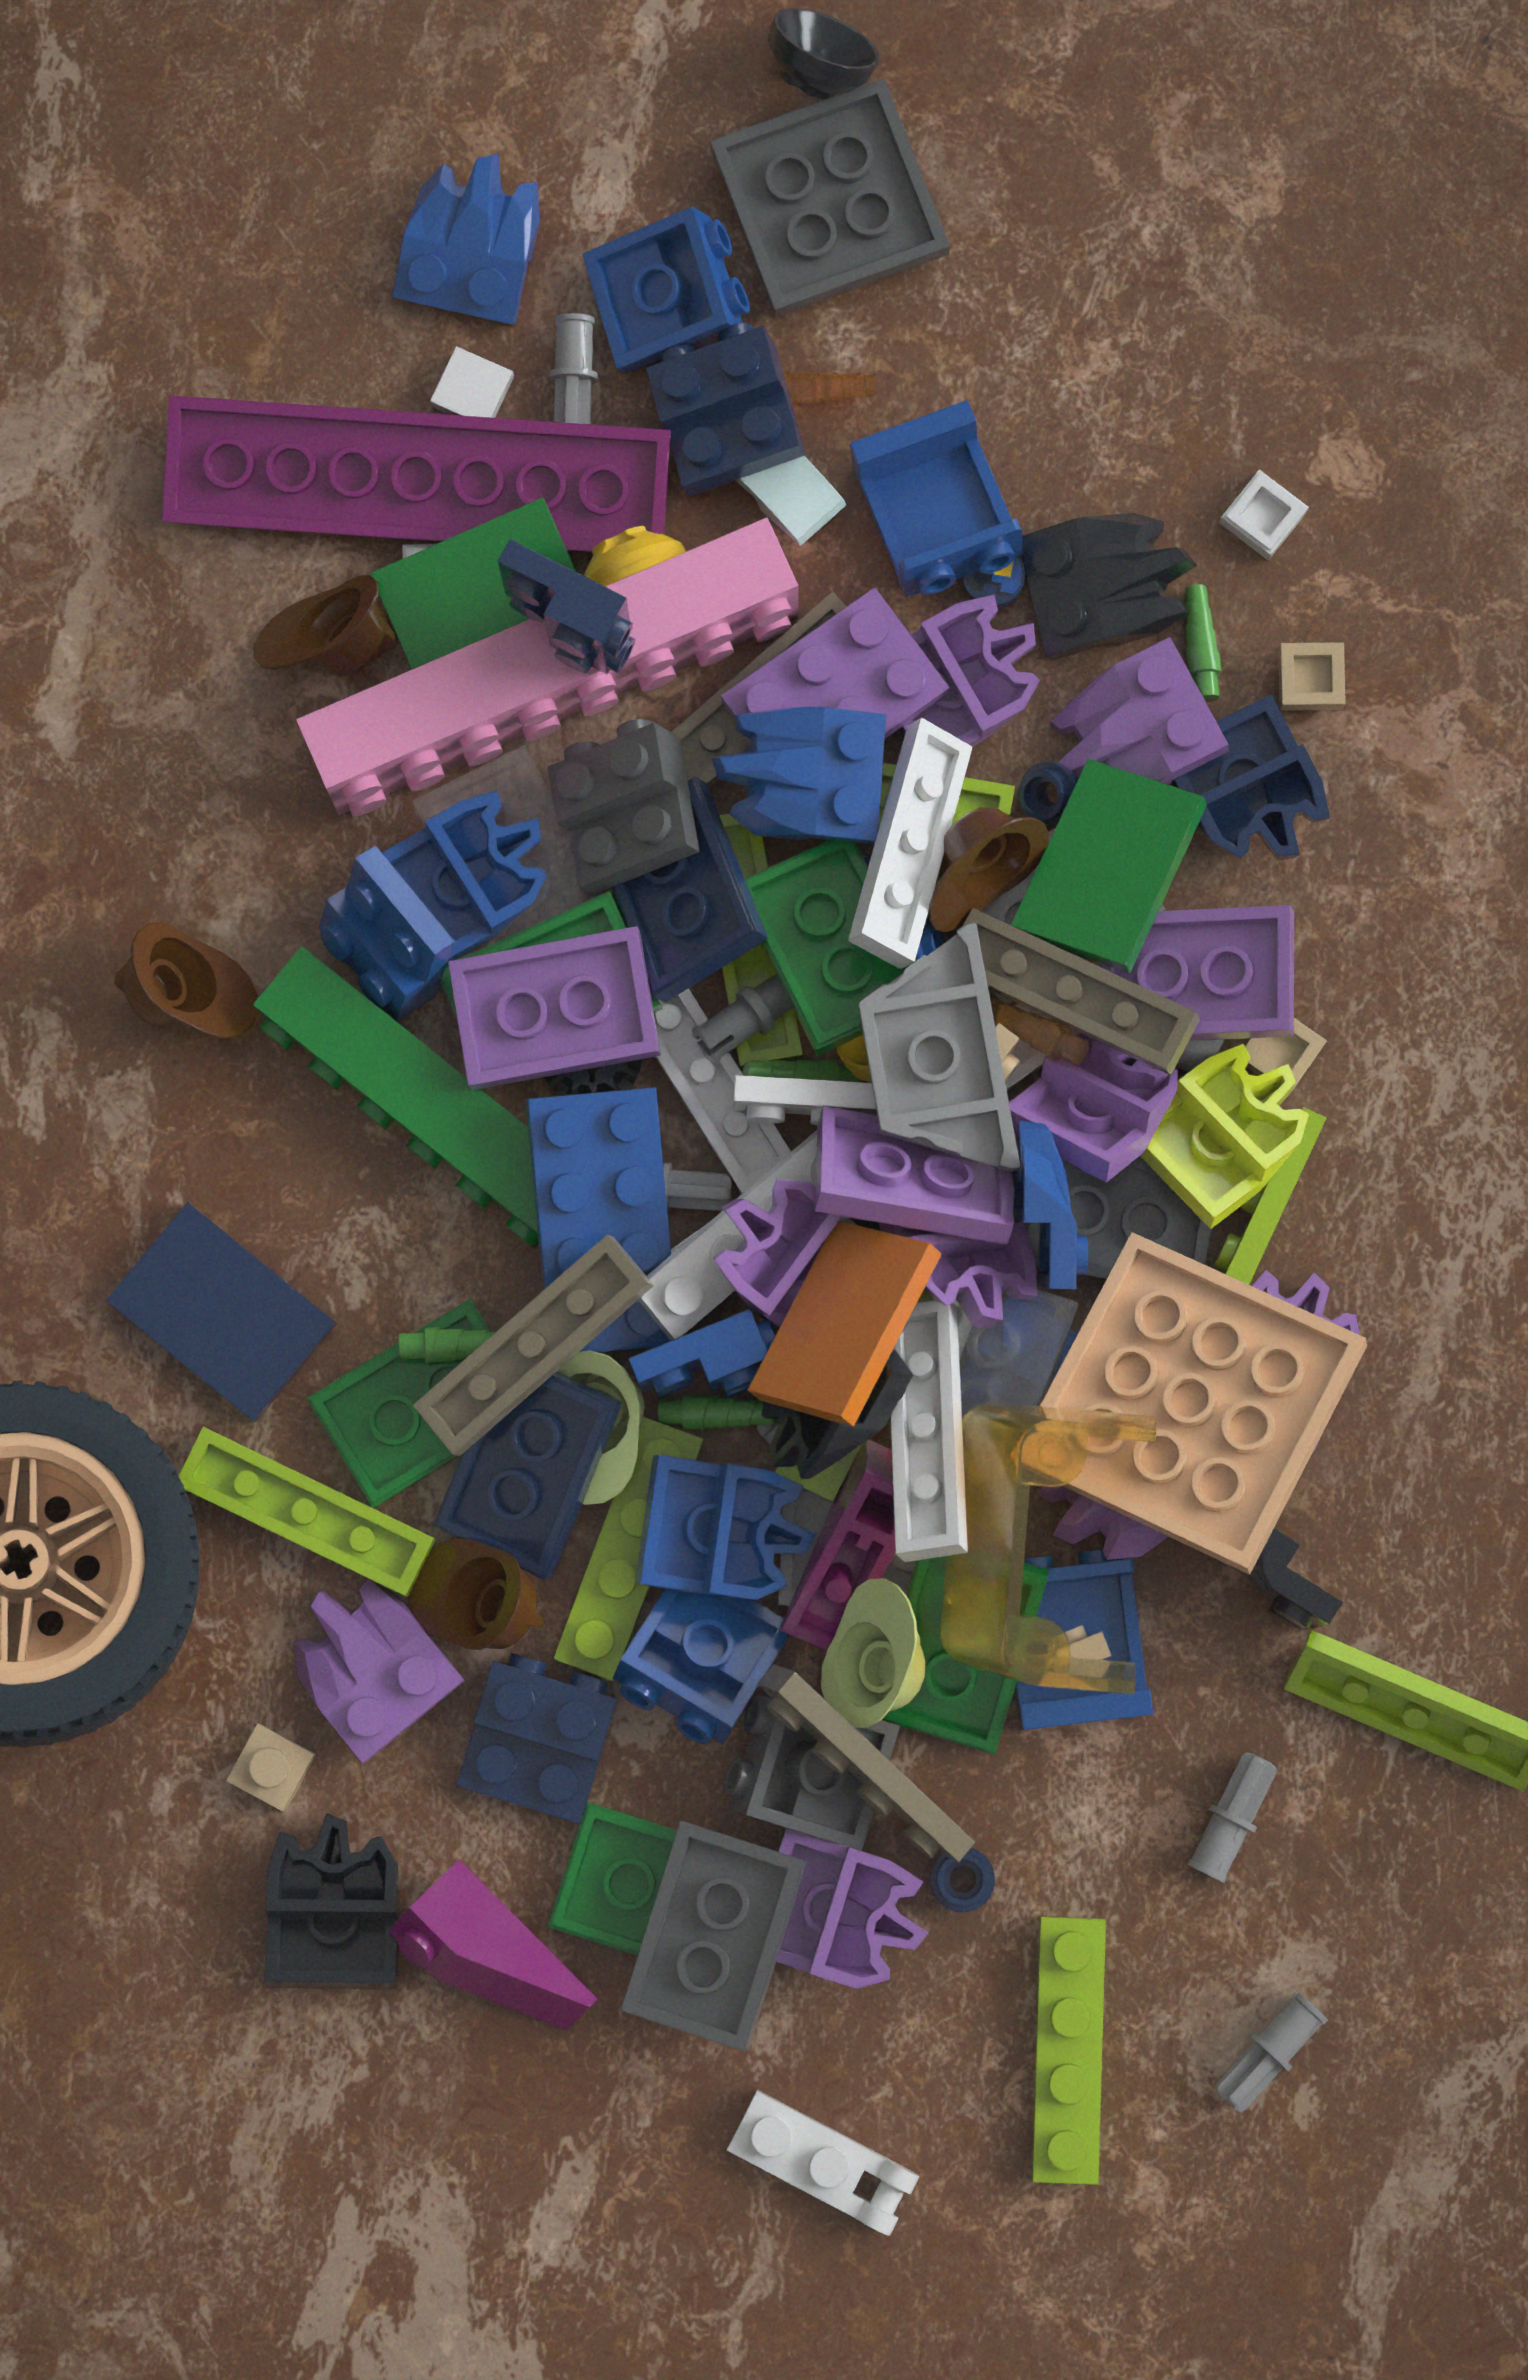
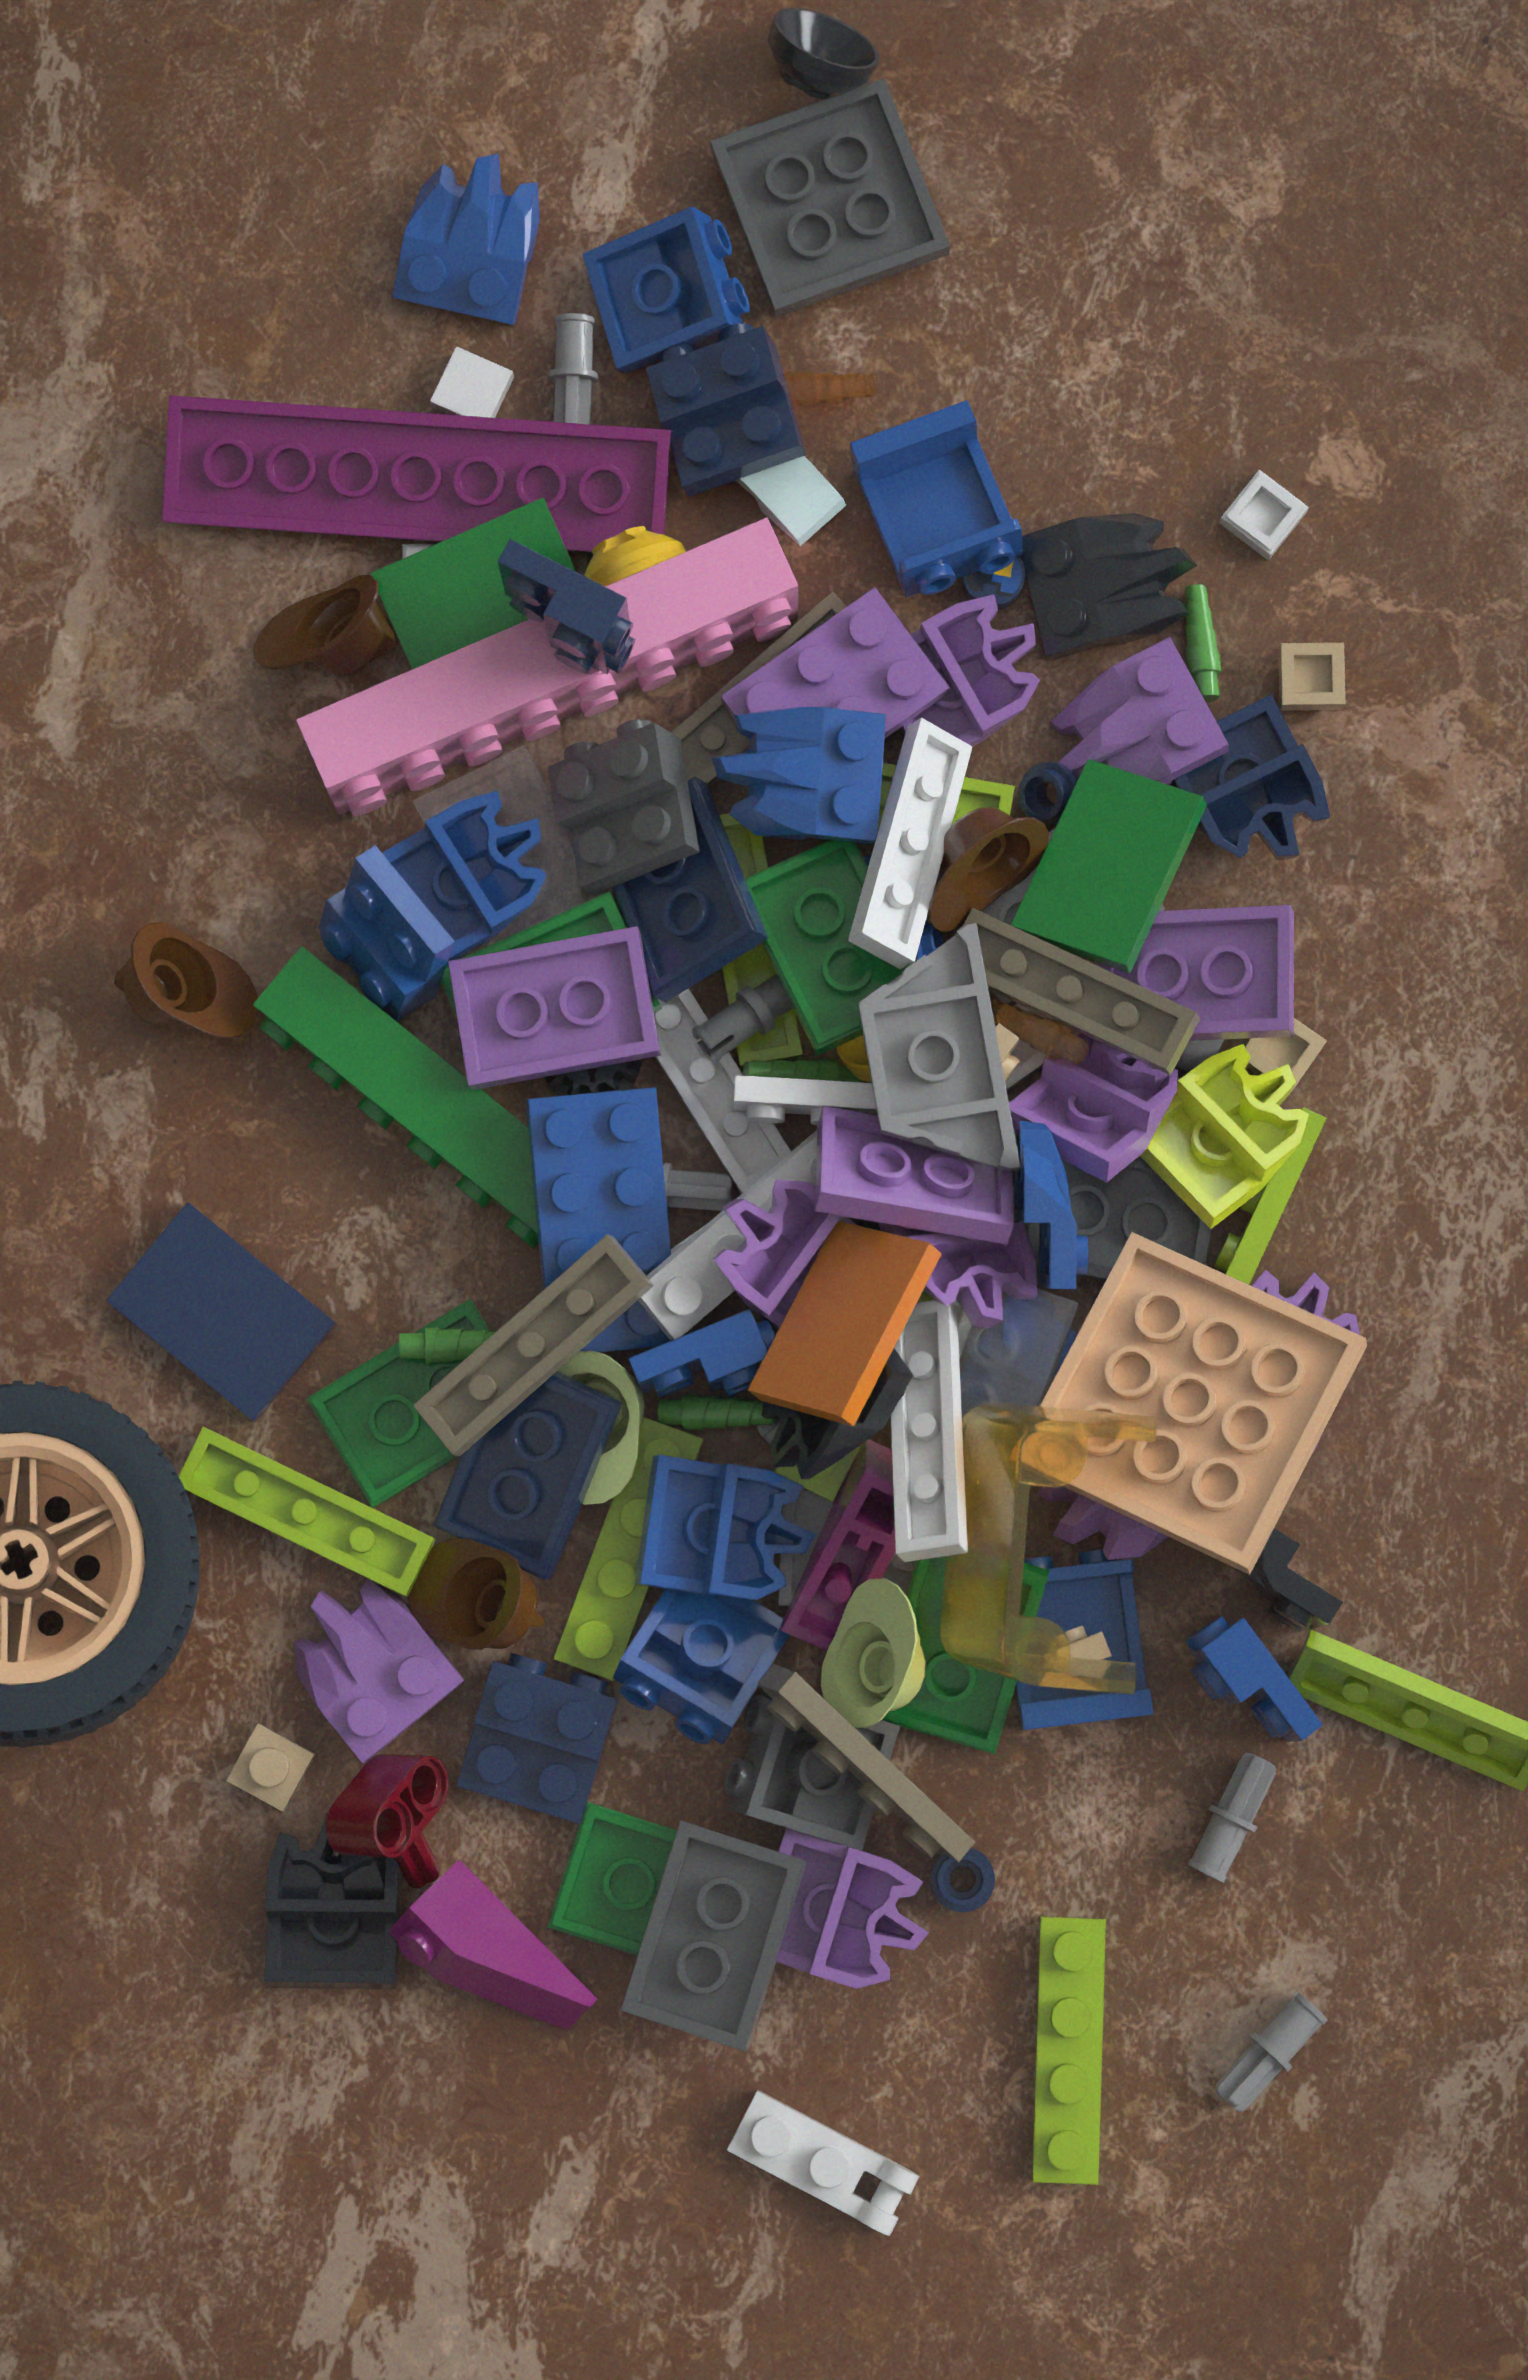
(388, 1810): none -> dark red beam
(1237, 1665): none -> blue plate

